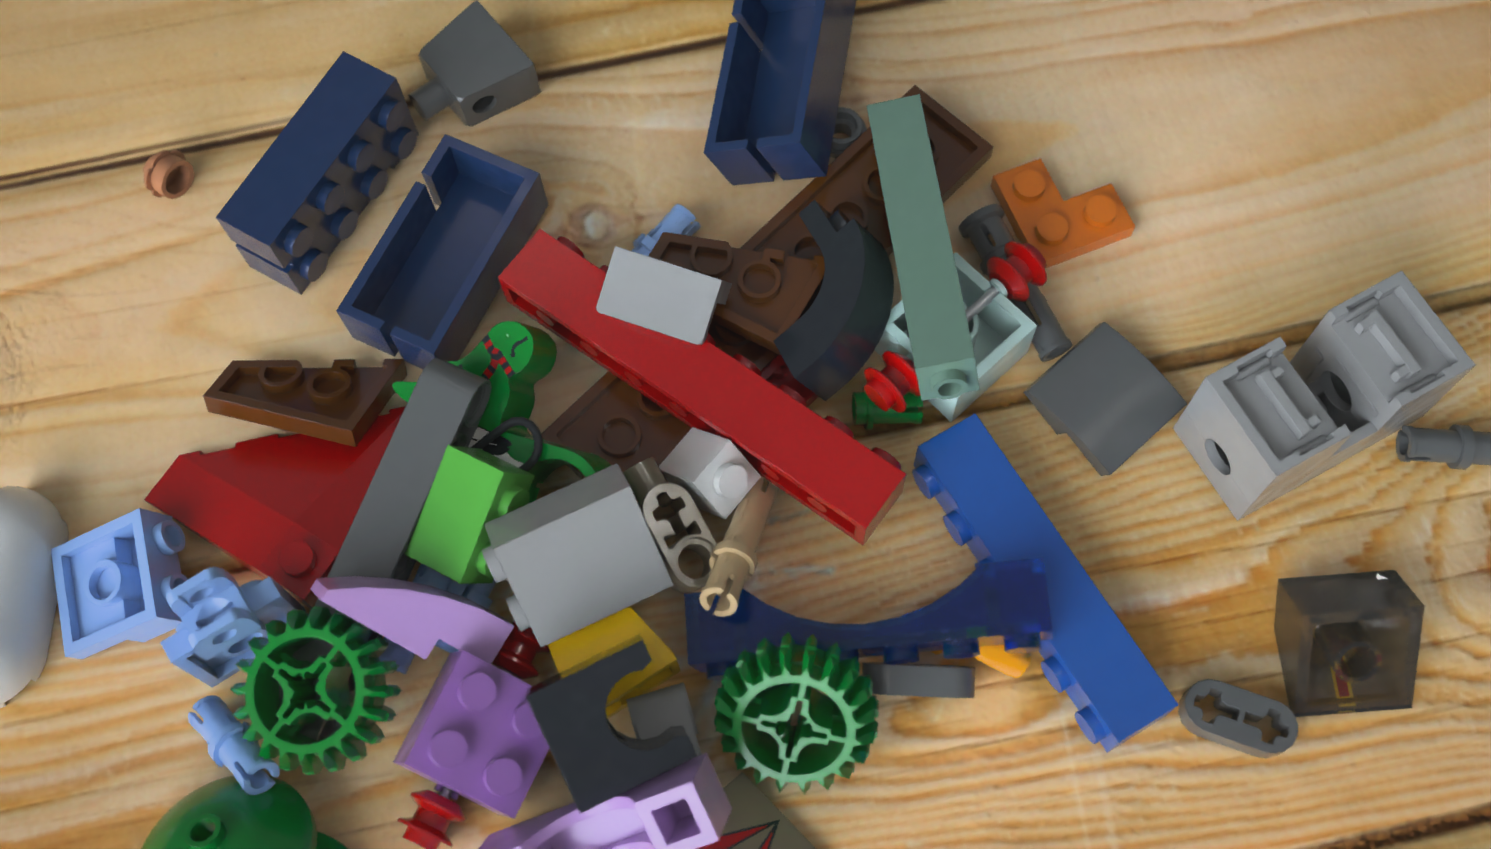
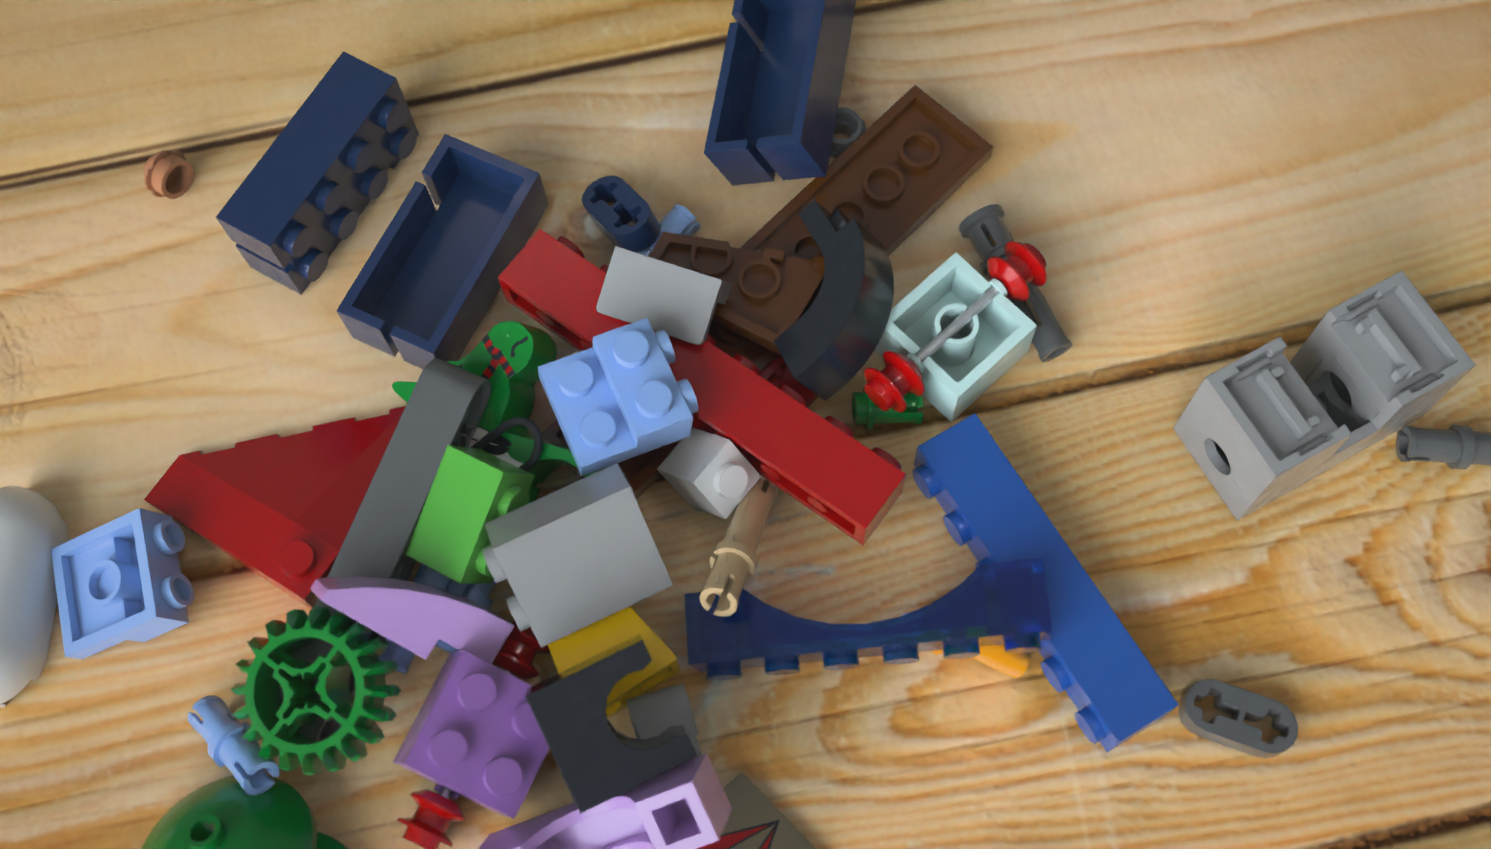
(220, 620): light blue plate -> none
(314, 402): reddish brown wing -> none
(474, 70): dark grey torso -> none
(619, 397): none -> light blue plate
(627, 207): none -> dark blue beam
(653, 490): dark tan piece -> none
(759, 704): green gear -> none
(921, 679): dark grey beam -> none
(922, 250): sand green brick -> none
(1059, 226): orange plate -> none
(1105, 398): dark grey slope -> none
(1348, 642): clear smoke slope -> none

